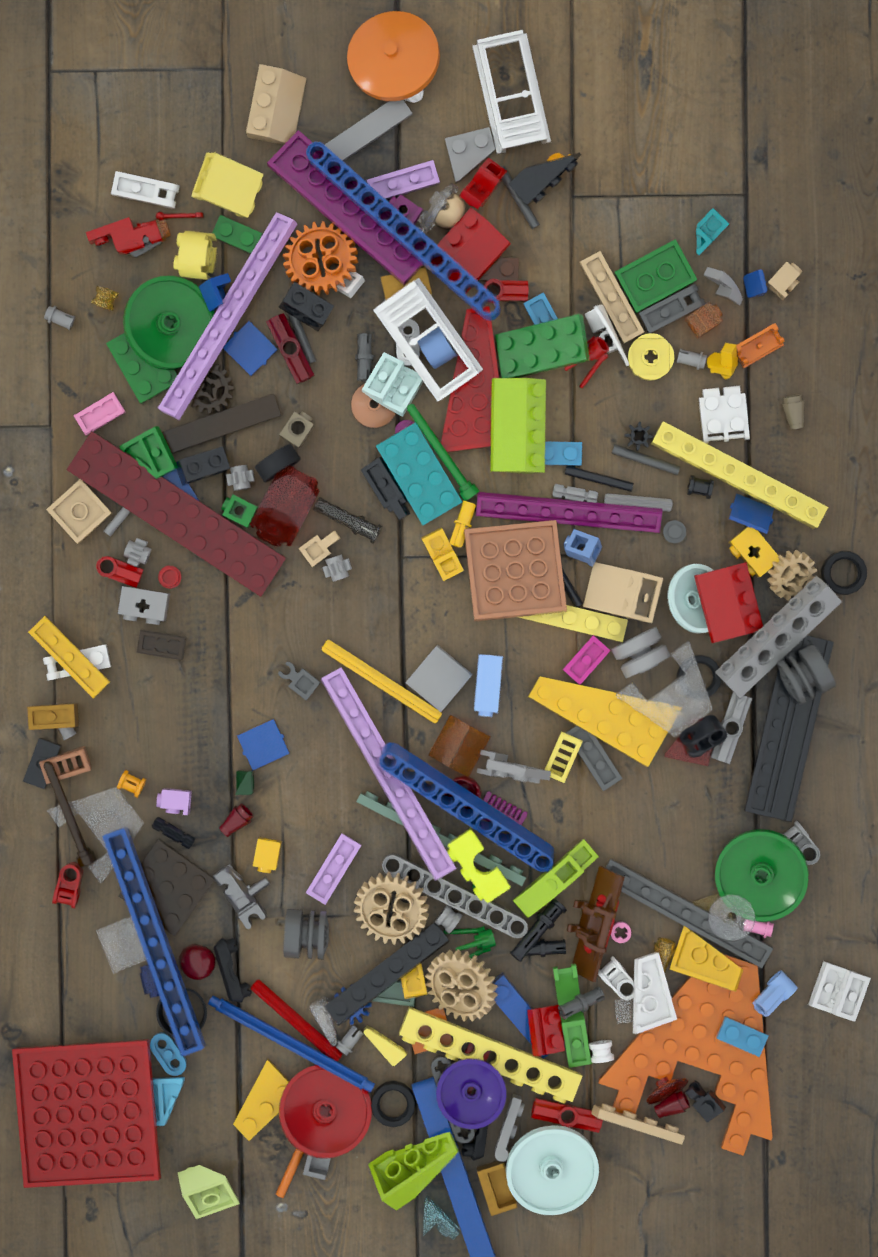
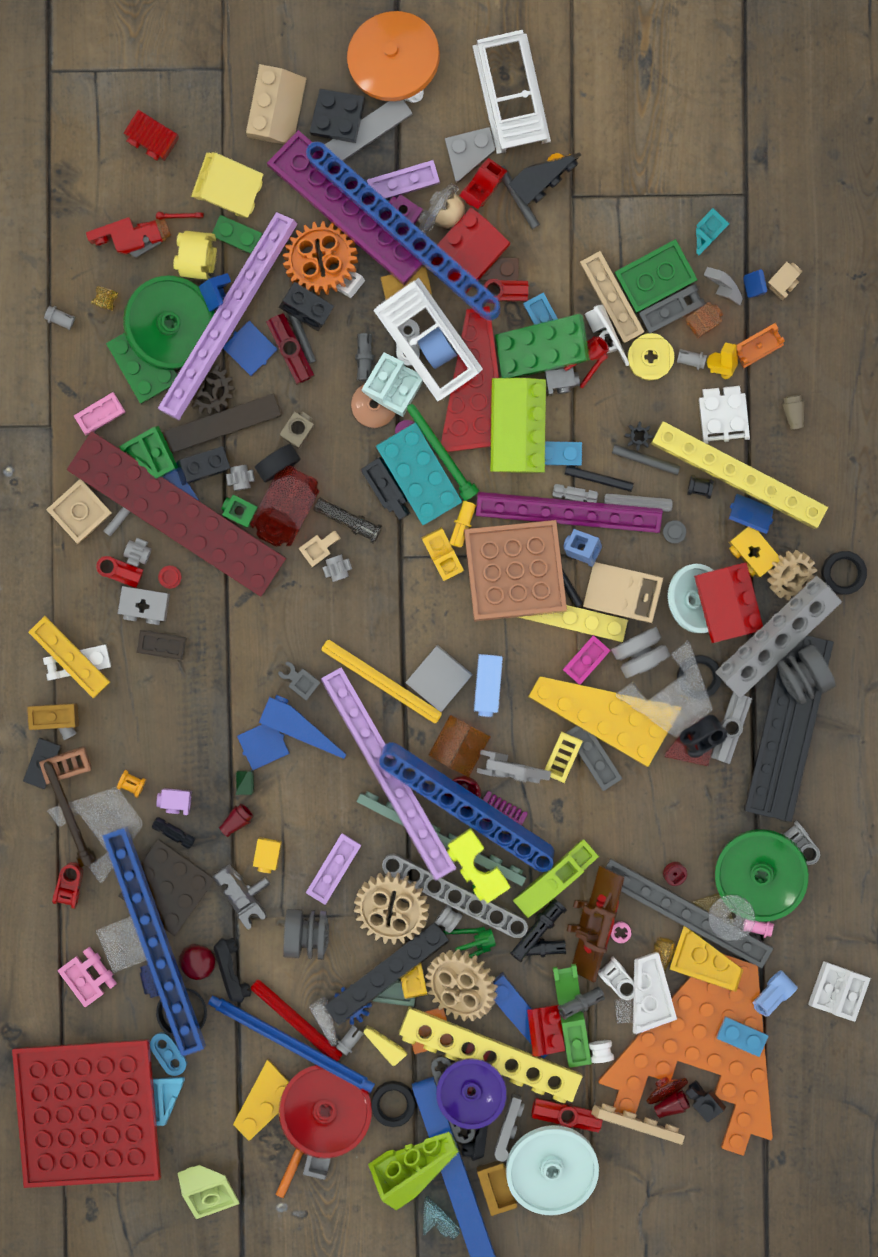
(82, 982): none -> bright pink plate
(144, 189): white plate -> none
(151, 136): none -> red brick
(289, 721): none -> blue slope
(337, 115): none -> black plate
(561, 380): none -> flat silver brick
(675, 874): none -> dark red tile

